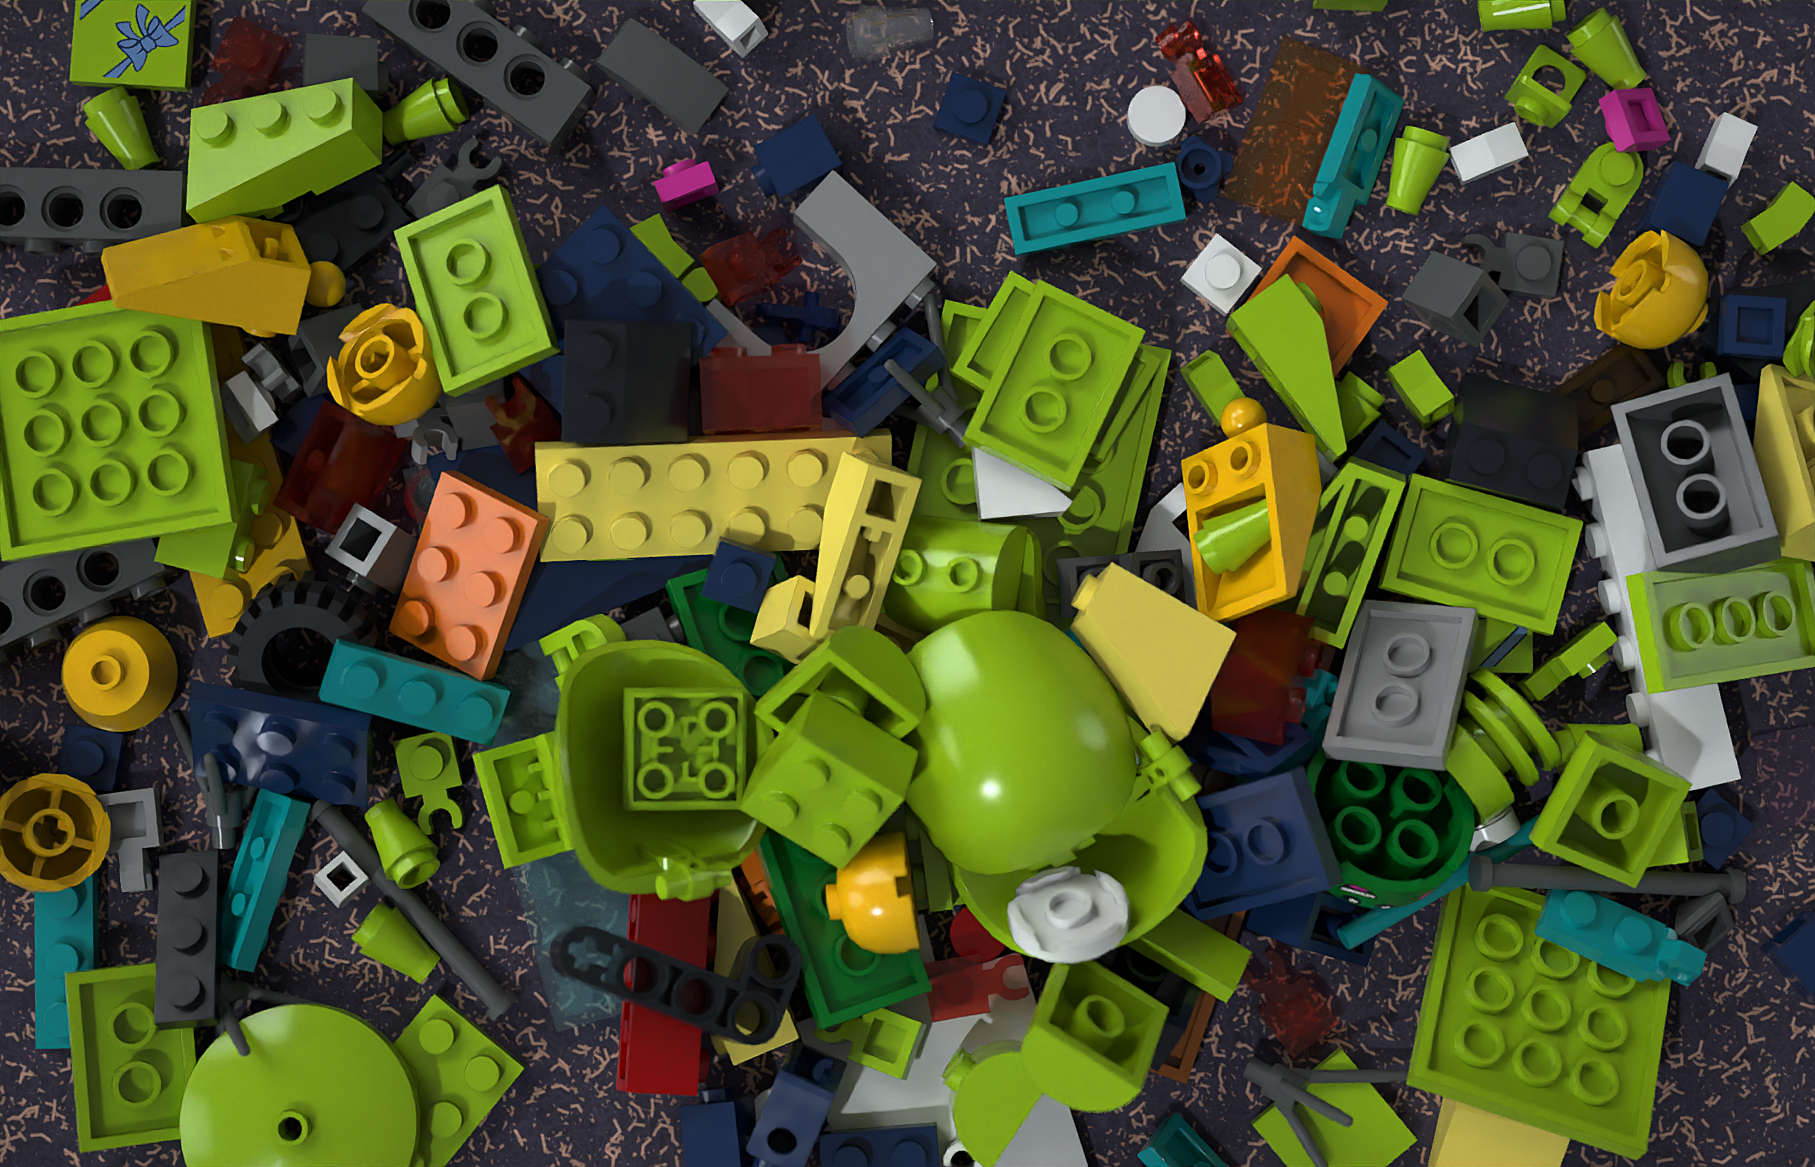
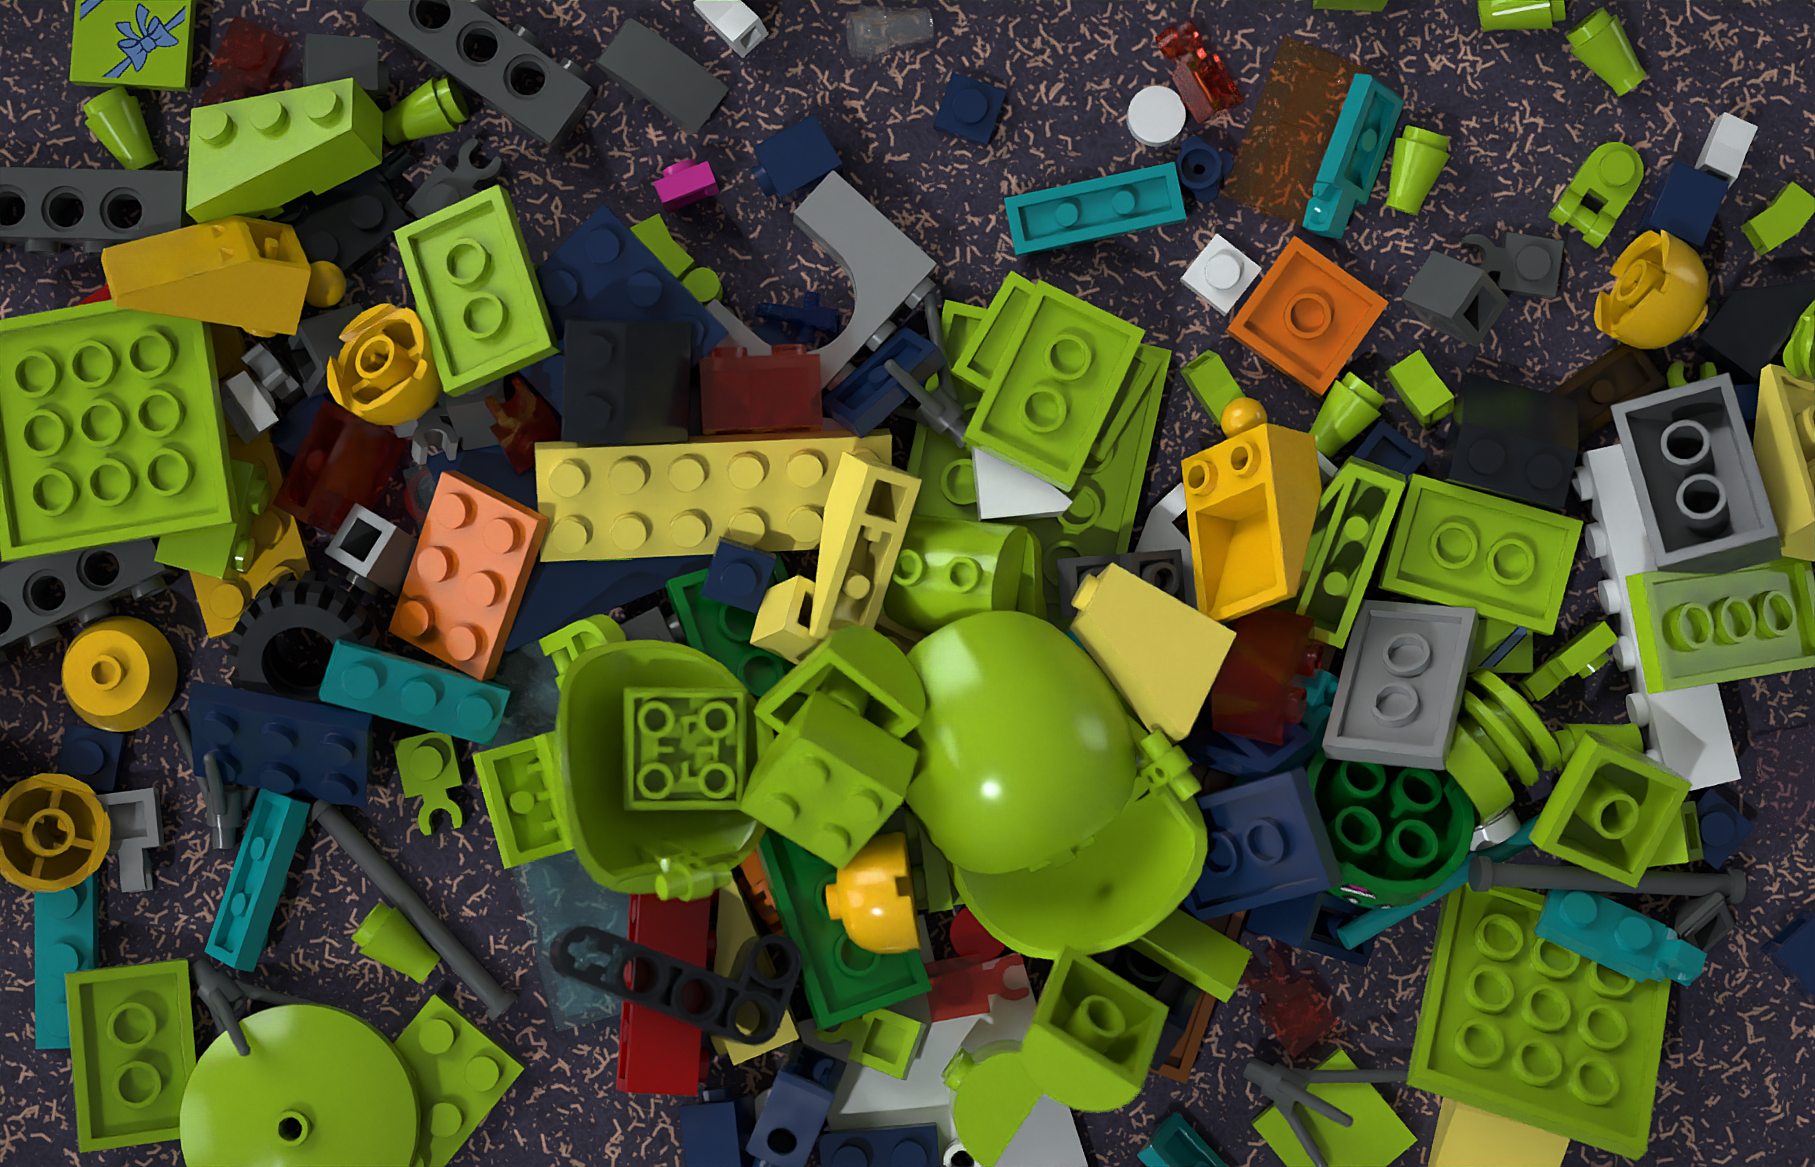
(189, 940): black plate -> none
(324, 882): white piece -> none
(402, 847): lime cone -> none
(747, 267): clear red plate -> none
(1069, 915): white tile -> none
(1233, 537): lime cone -> none
(1291, 351): lime slope -> none
(1487, 153): white piece -> none
(1535, 101): lime bracket -> none
(1634, 120): dark pink plate -> none
(1751, 326): dark blue plate -> none

